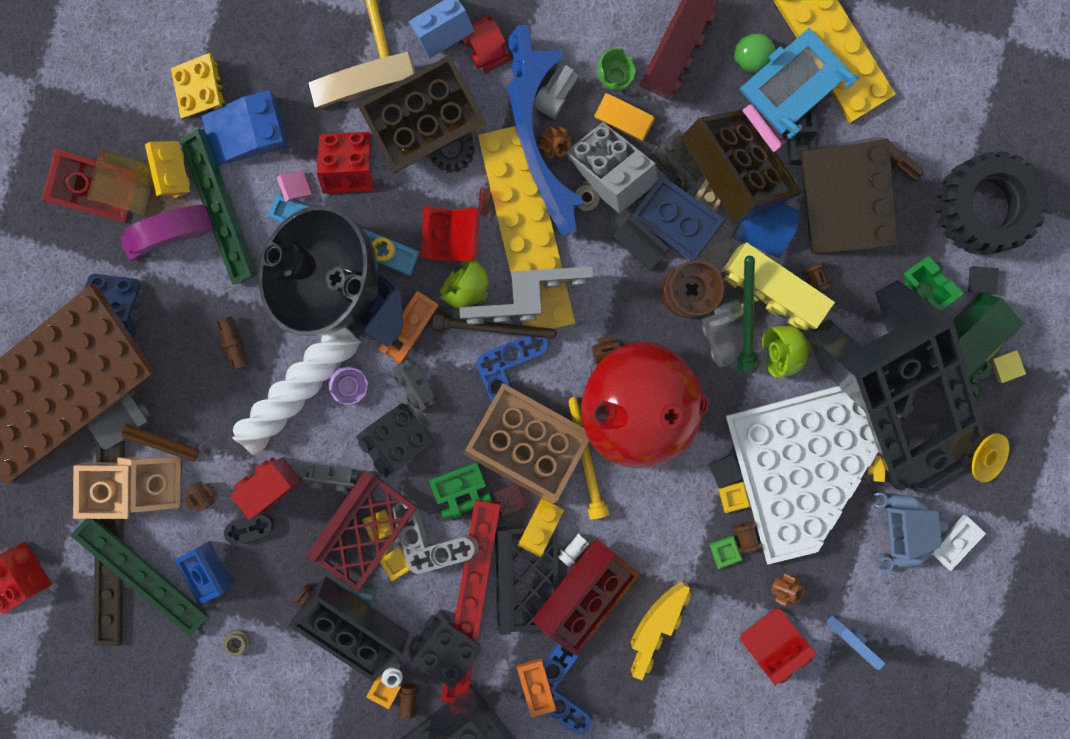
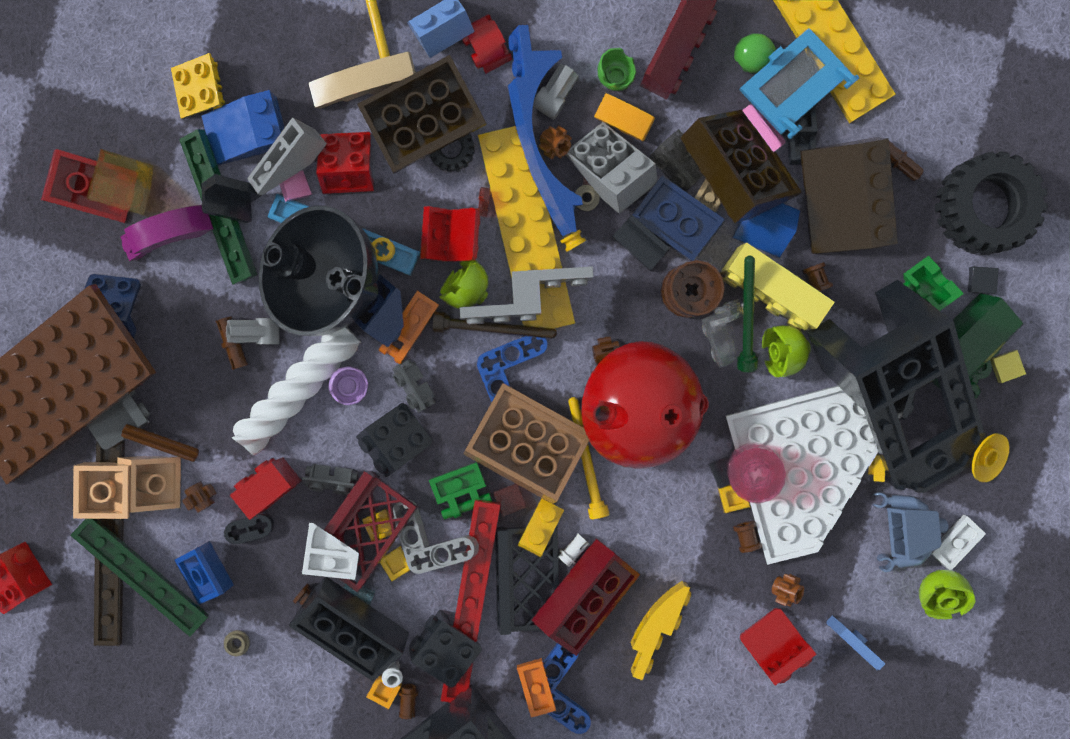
(167, 168): yellow bracket -> none
(228, 198): none -> black panel
(259, 331): none -> light grey piece
(288, 155): none -> light grey slope
(328, 556): none -> white wing
(573, 240): none -> yellow bush
(725, 552): bright green tile -> none
(749, 458): none -> clear pink wheel
(946, 594): none -> lime cylinder

